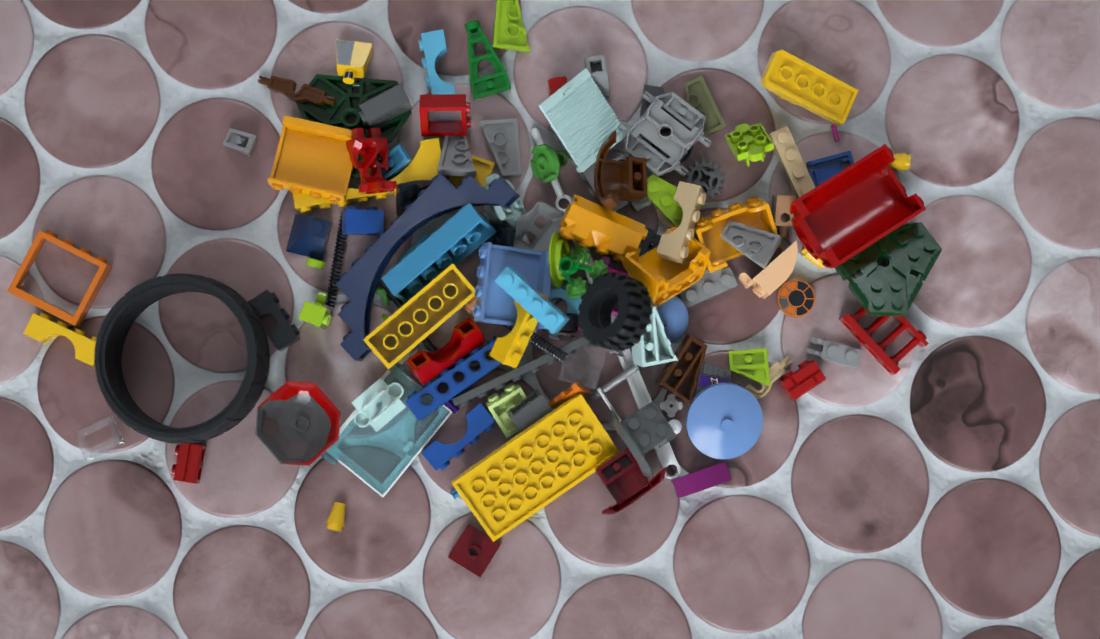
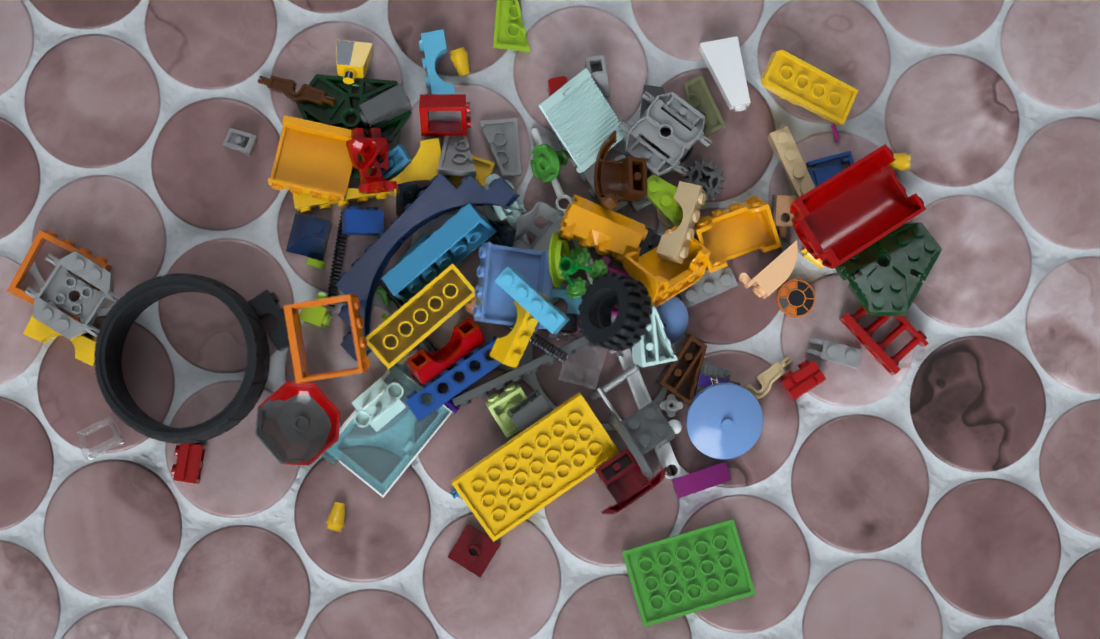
(59, 290): none -> light grey piece
(297, 343): none -> orange window
(439, 454): blue arch -> none
(460, 60): none -> yellow cone
(490, 84): green plate -> none
(569, 393): orange slope -> none
(688, 572): none -> bright green plate
(727, 69): none -> white slope
(749, 142): lime piece -> none
(751, 242): light grey wing -> none
(751, 364): lime wing -> none

